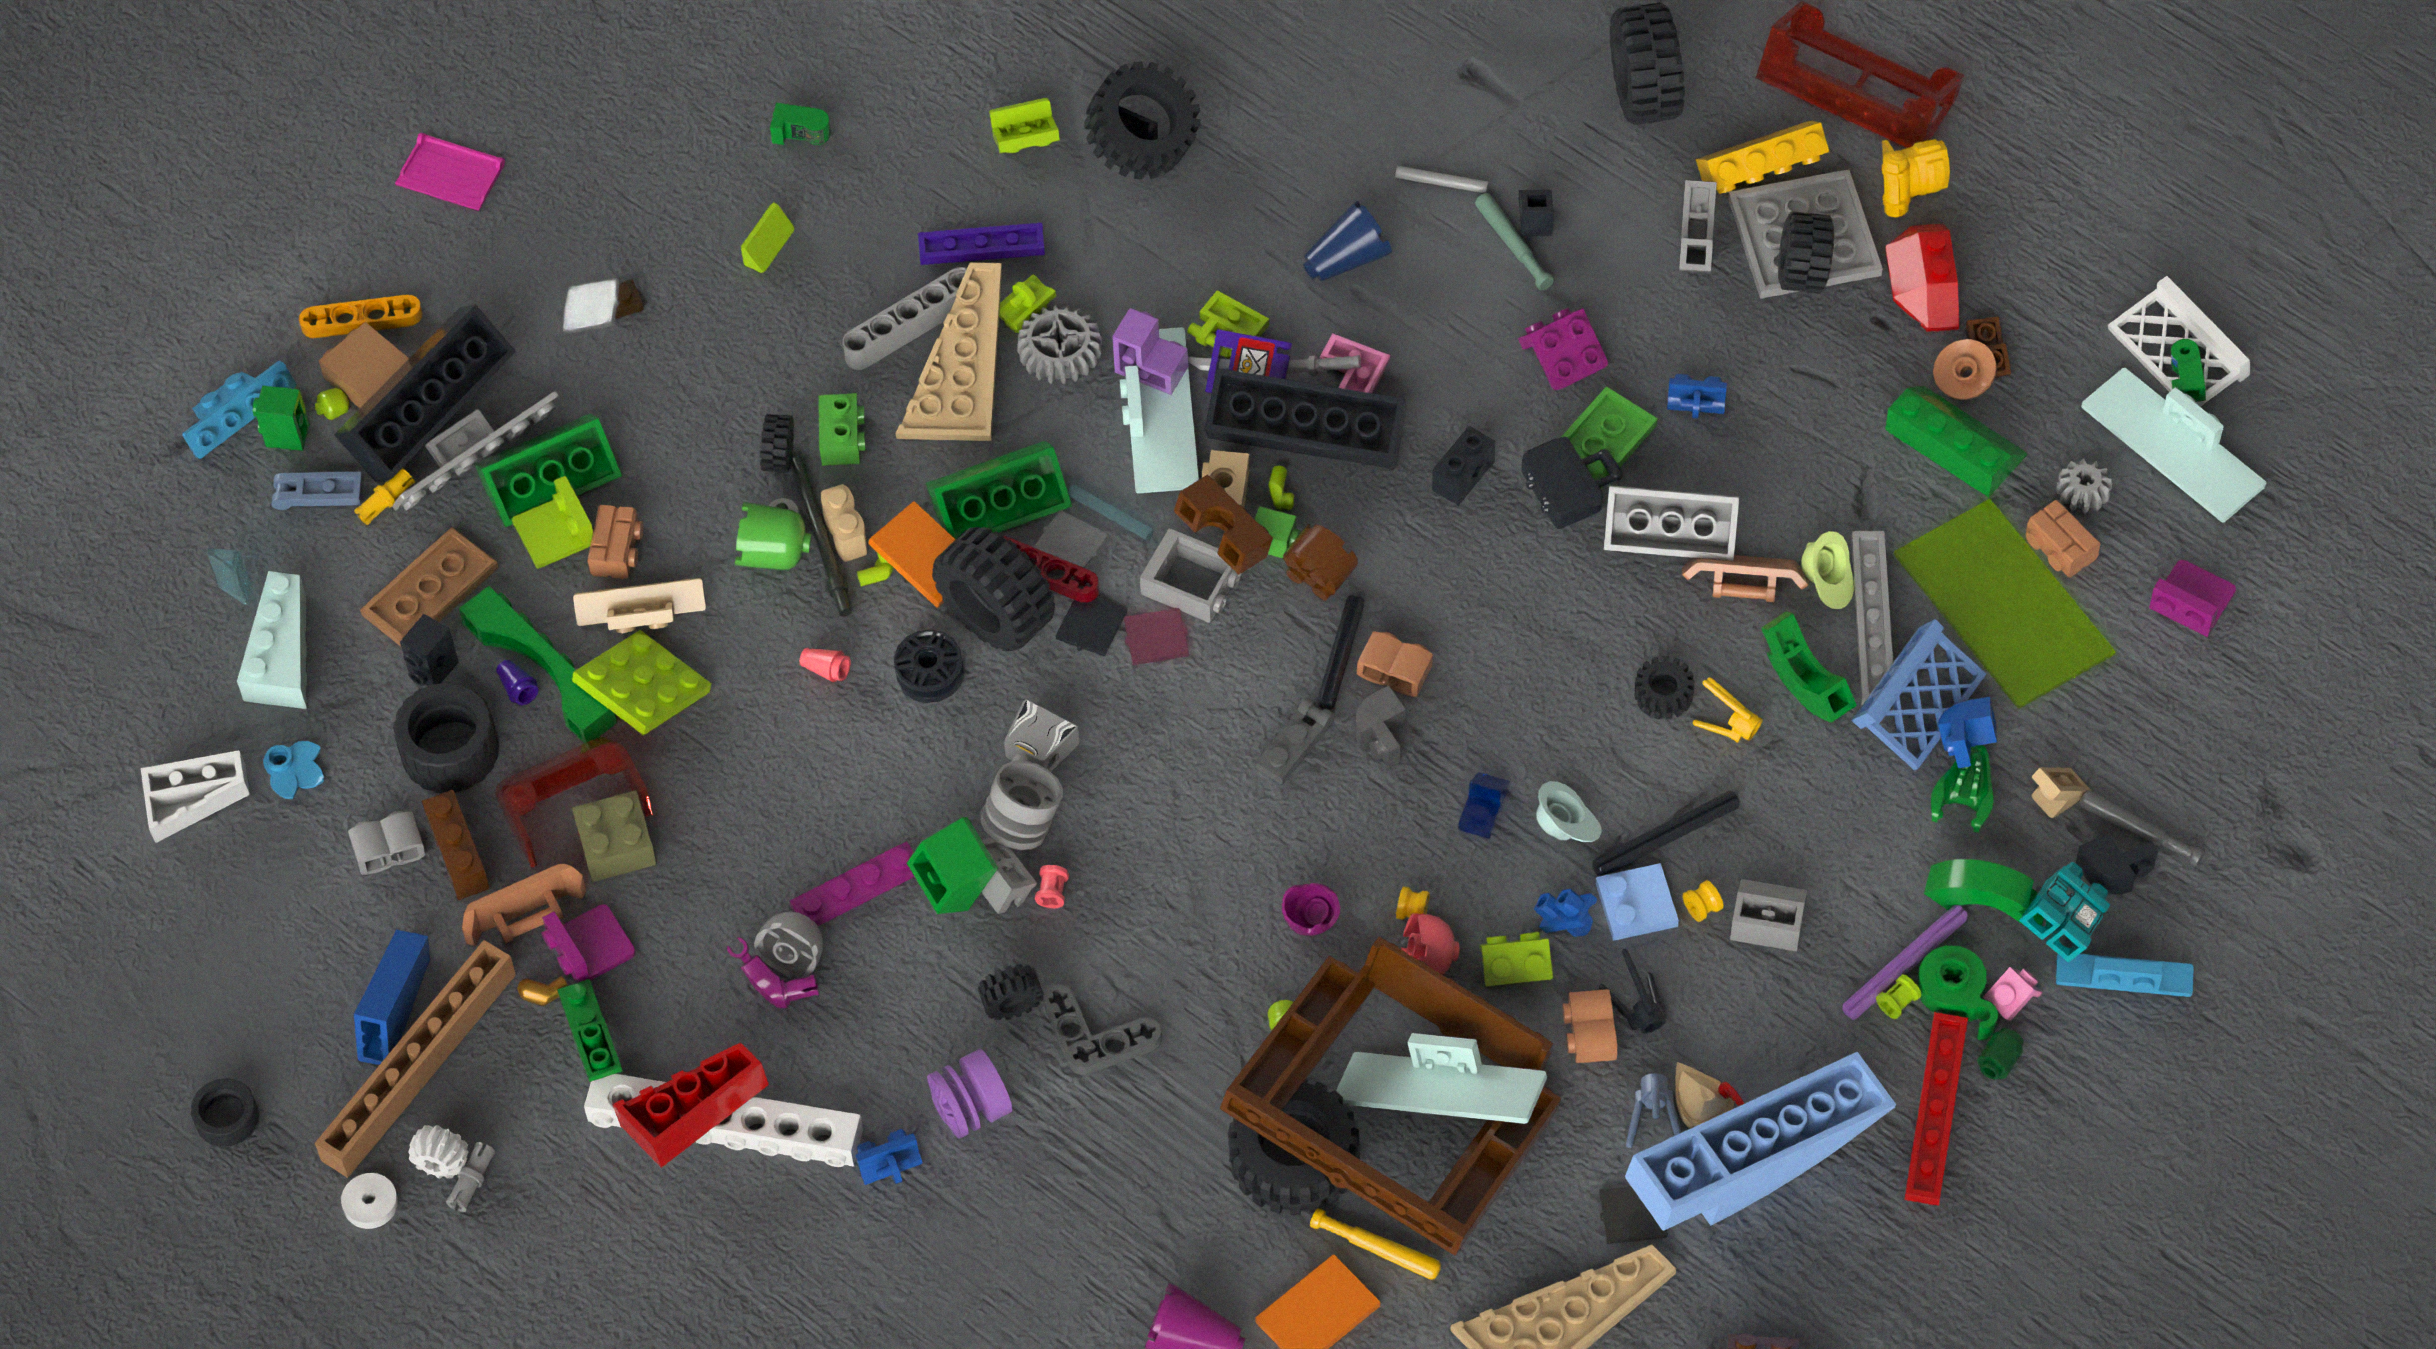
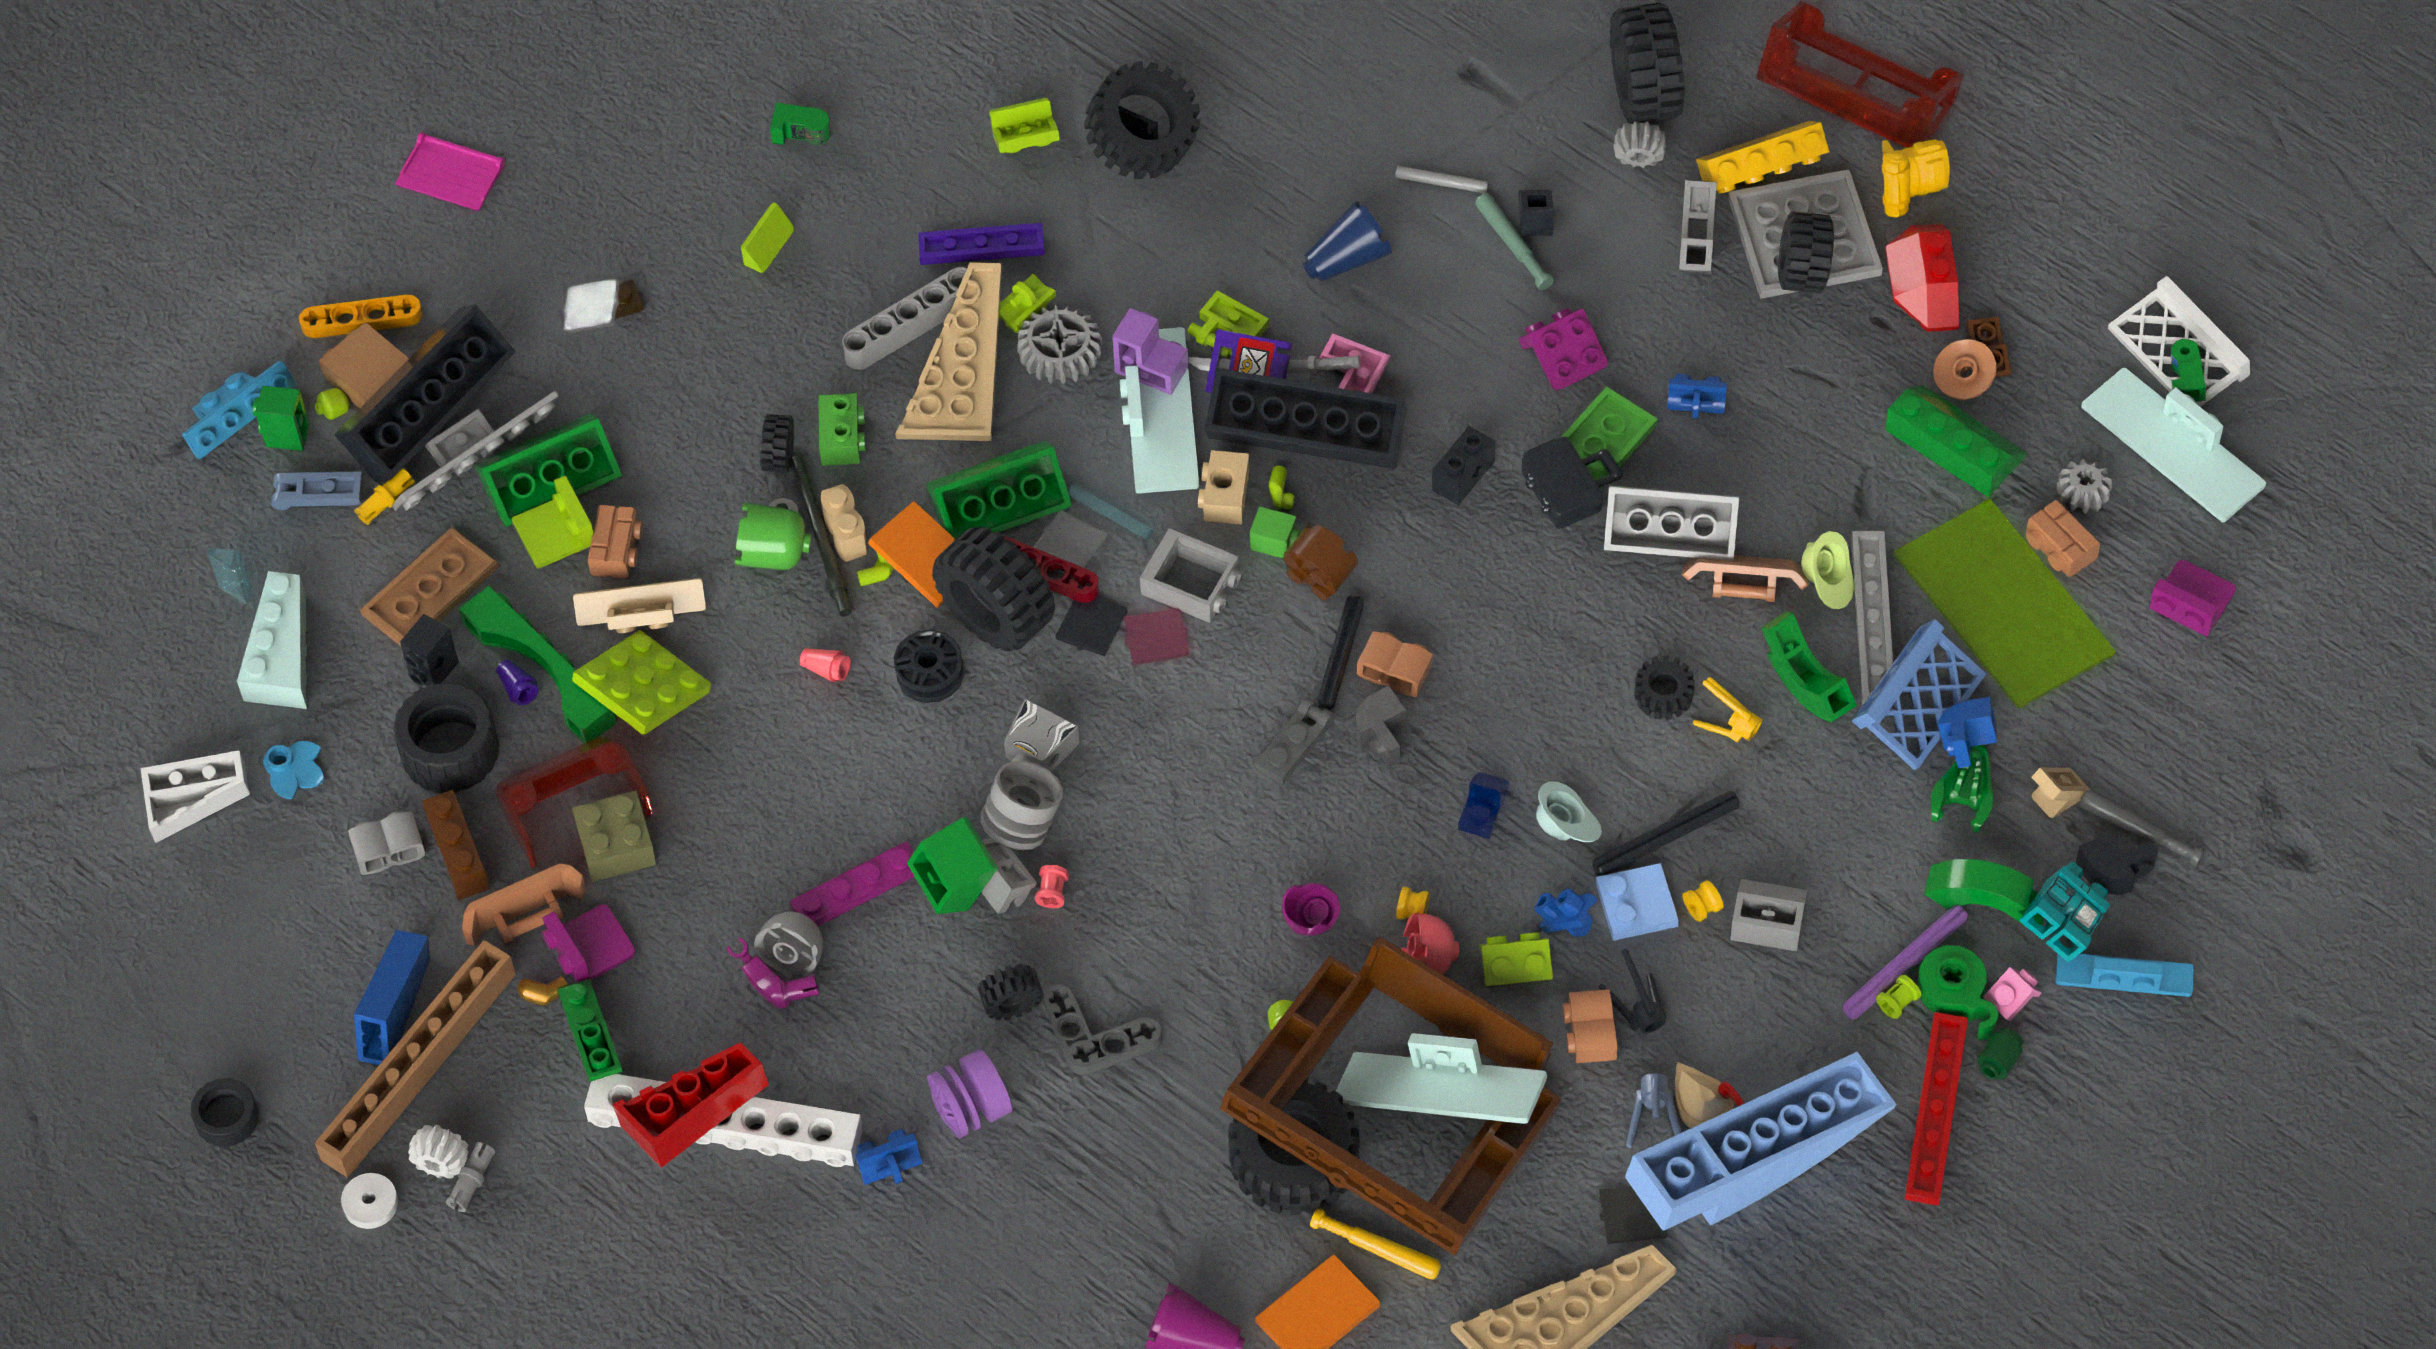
(1208, 504): reddish brown arch -> none
(1640, 144): none -> light grey gear

